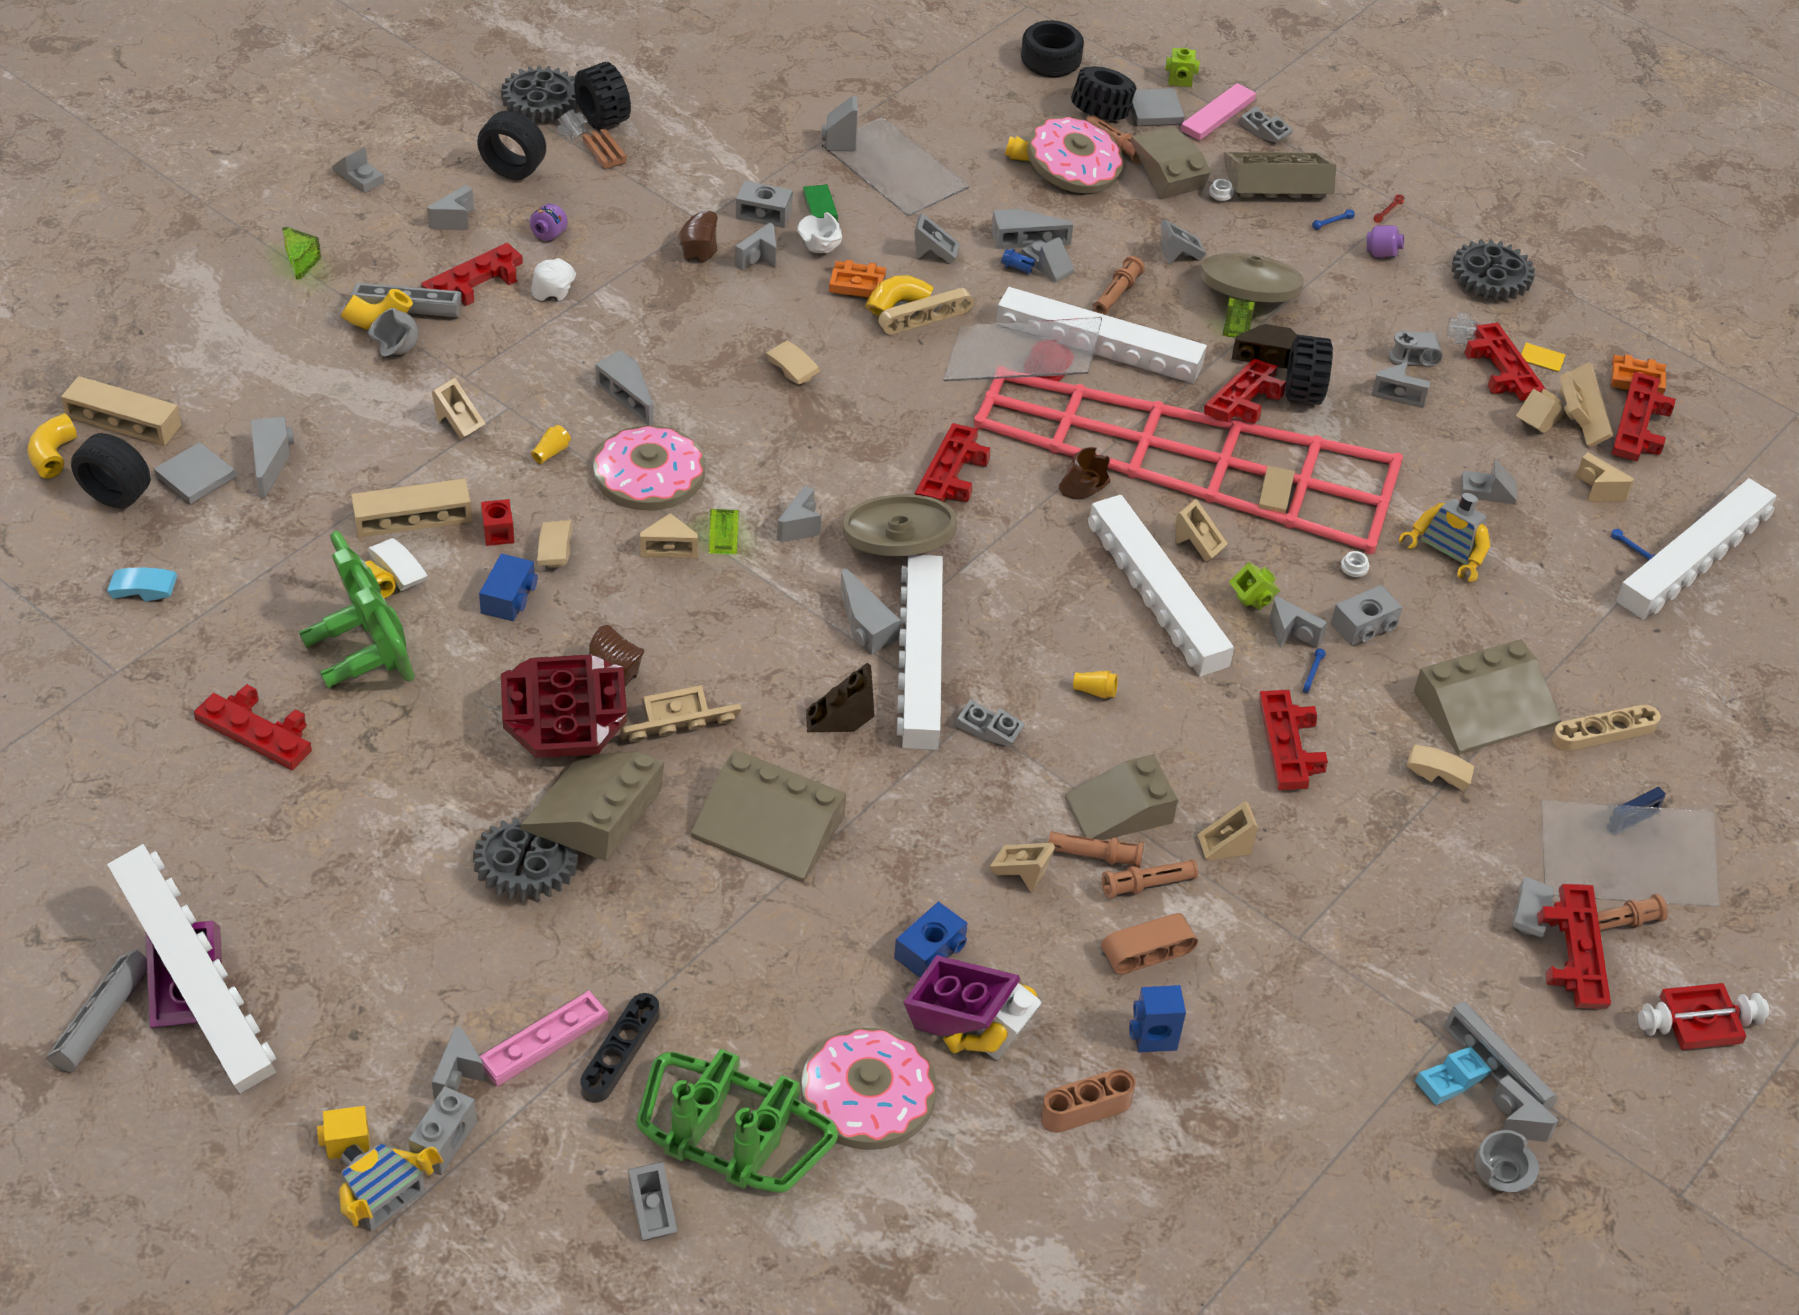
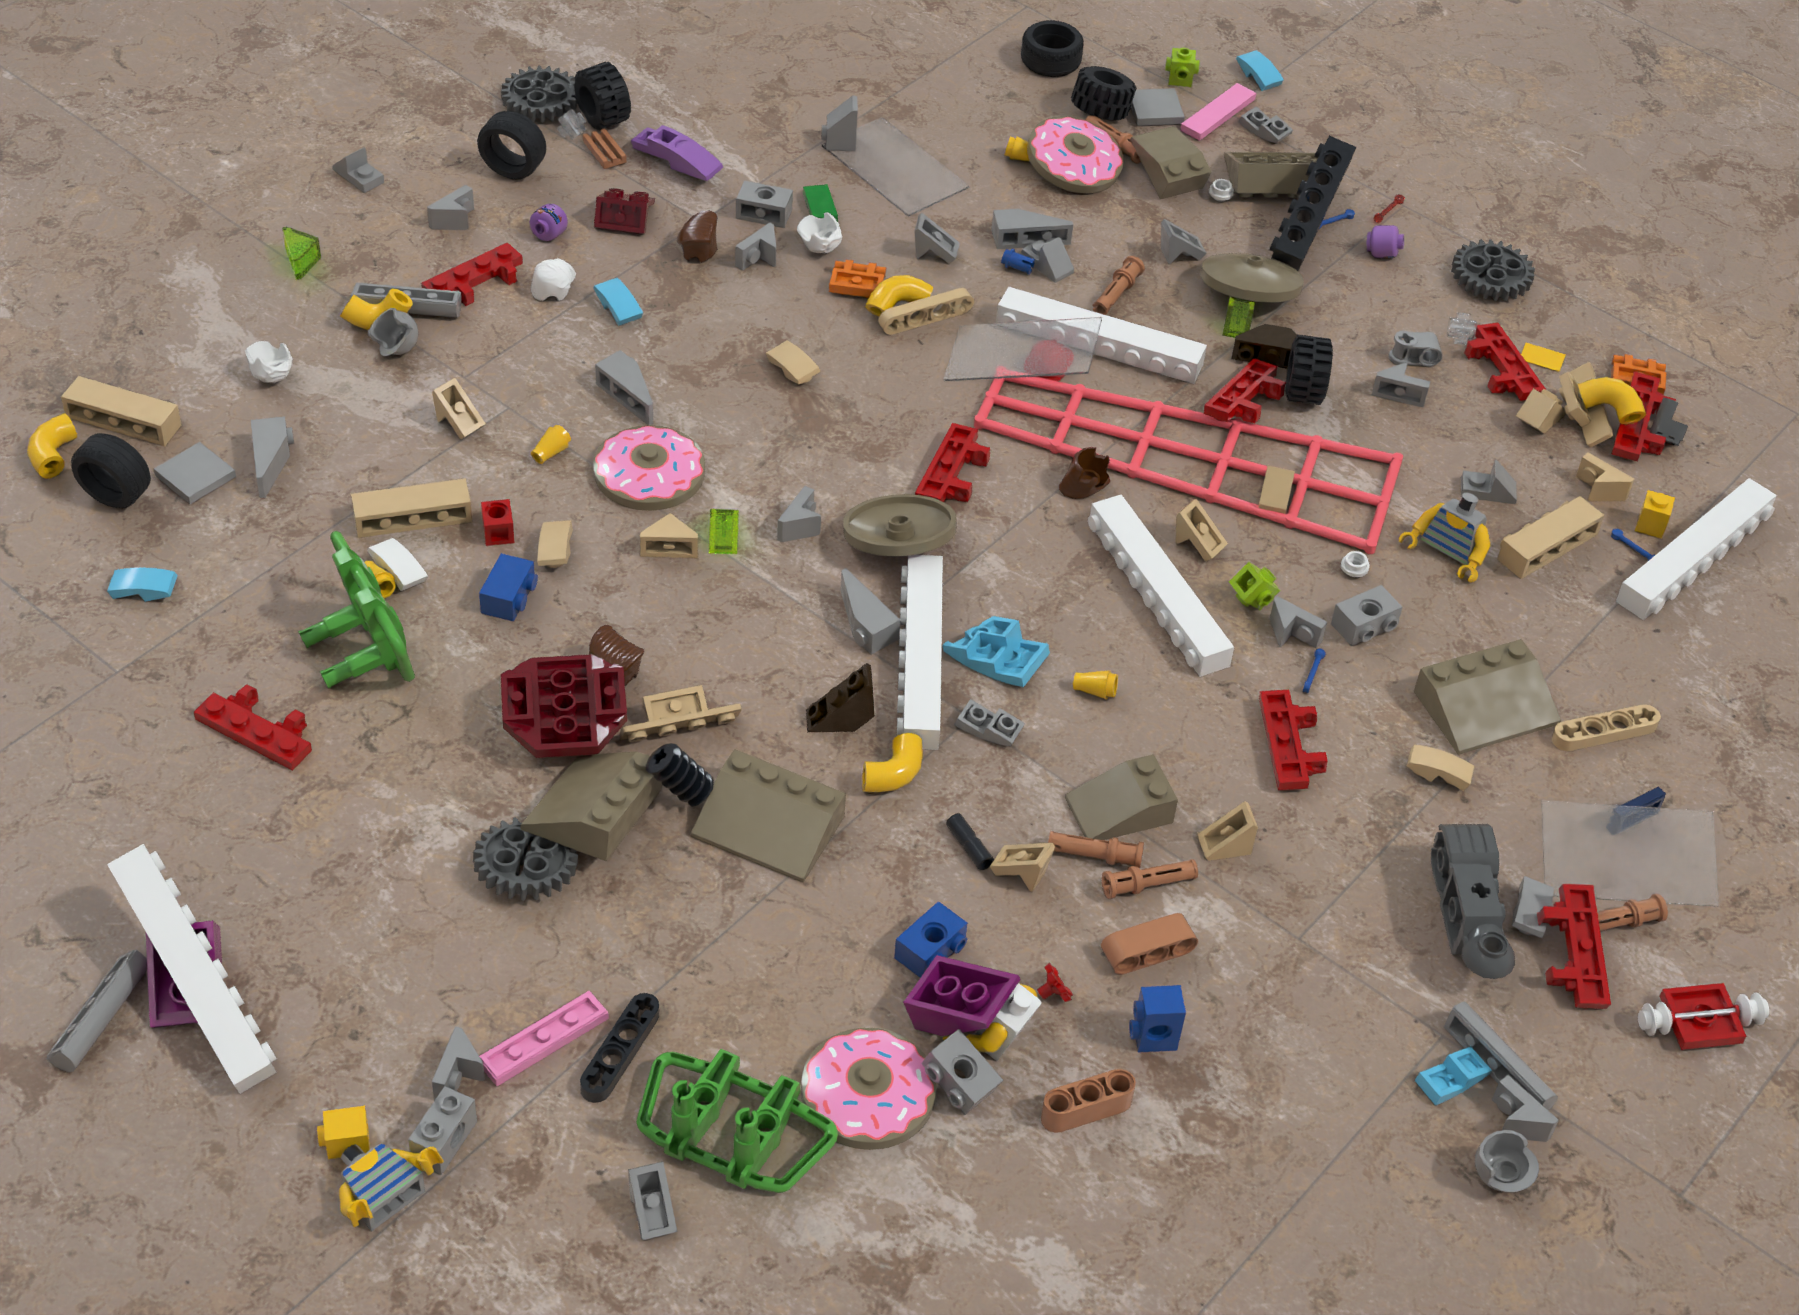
(268, 362): none -> white hair
(619, 300): none -> medium azure slope
(622, 211): none -> dark red bracket
(680, 151): none -> medium lavender slope
(680, 774): none -> black piece
(898, 770): none -> yellow cylinder
(960, 1054): none -> light grey brick
(968, 839): none -> black piece
(999, 651): none -> medium azure slope
(1054, 985): none -> red plant
(1261, 69): none -> medium azure slope
(1328, 171): none -> black brick
(1466, 878): none -> dark grey brick
(1550, 537): none -> tan brick
(1615, 393): none -> yellow cylinder
(1654, 514): none -> yellow brick
(1665, 426): none -> dark grey piece

